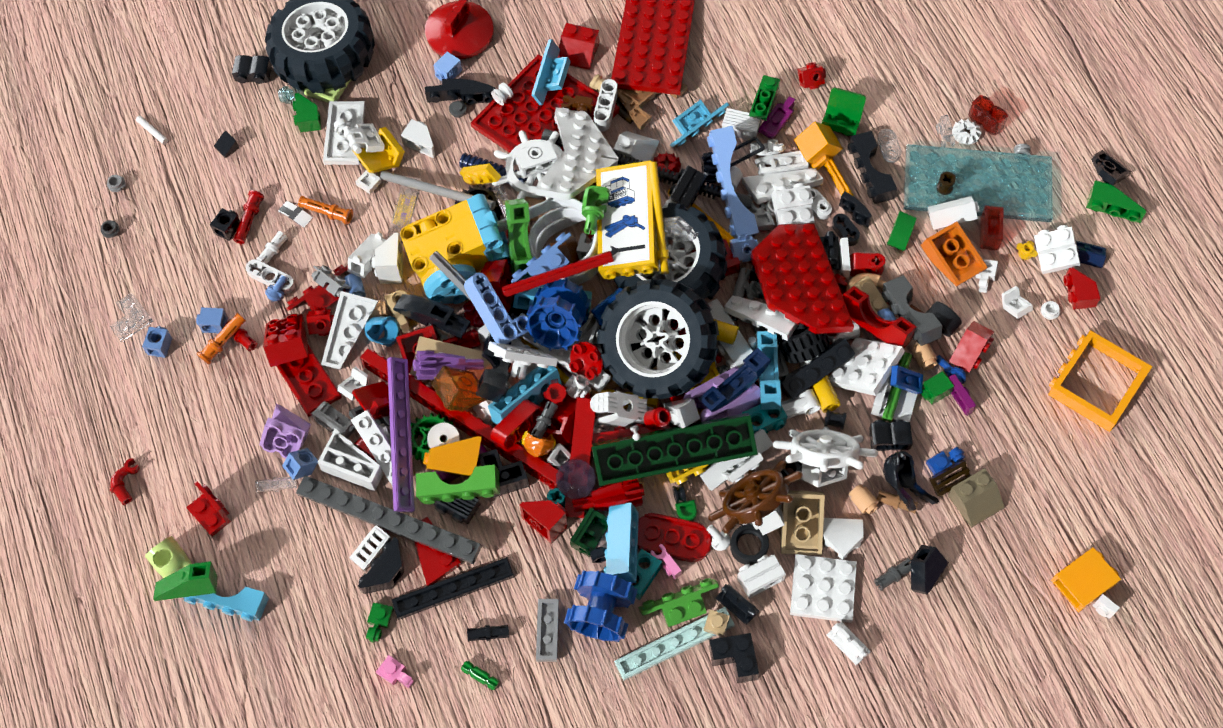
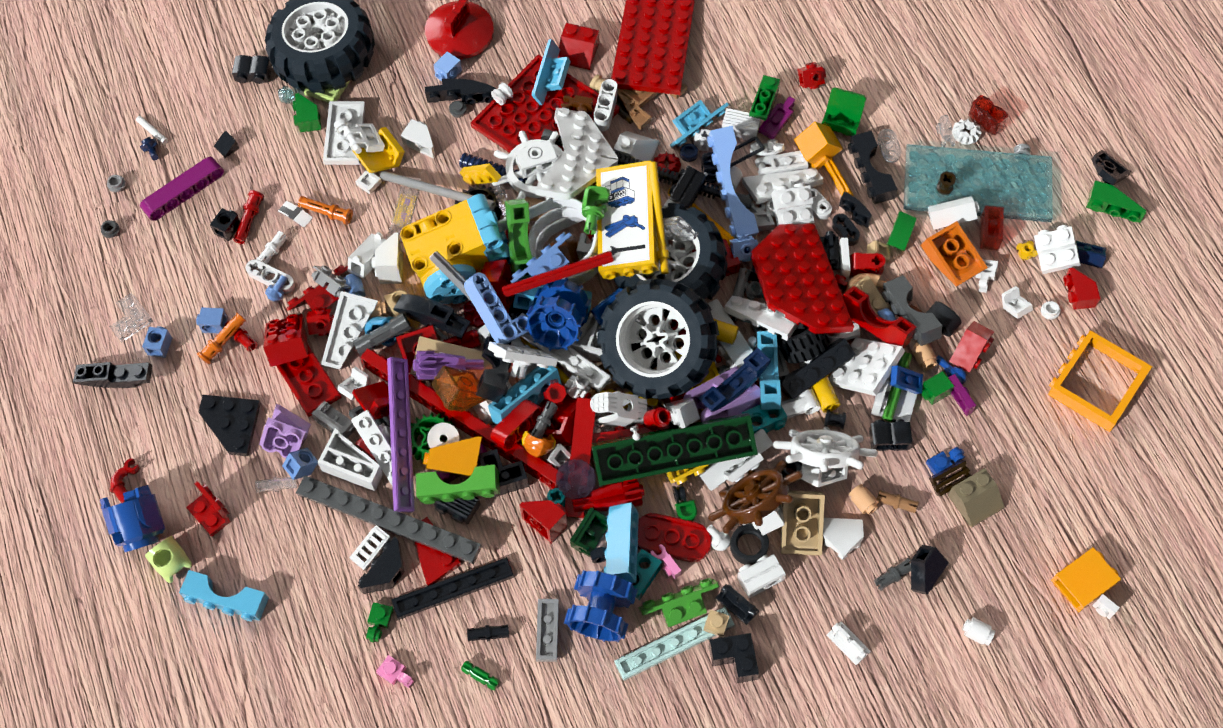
(112, 376): none -> black slope
(134, 521): none -> blue piece
(149, 145): none -> dark blue plate
(181, 188): none -> magenta beam
(187, 582): green slope -> none
(231, 421): none -> black plate
(394, 327): none -> dark grey axle
(586, 360): red dish -> none
(689, 152): none -> dark blue tile
(701, 140): none -> white gear
(823, 588): white plate -> none
(878, 247): none -> tan slope
(900, 473): black hair -> none
(978, 631): none -> white brick

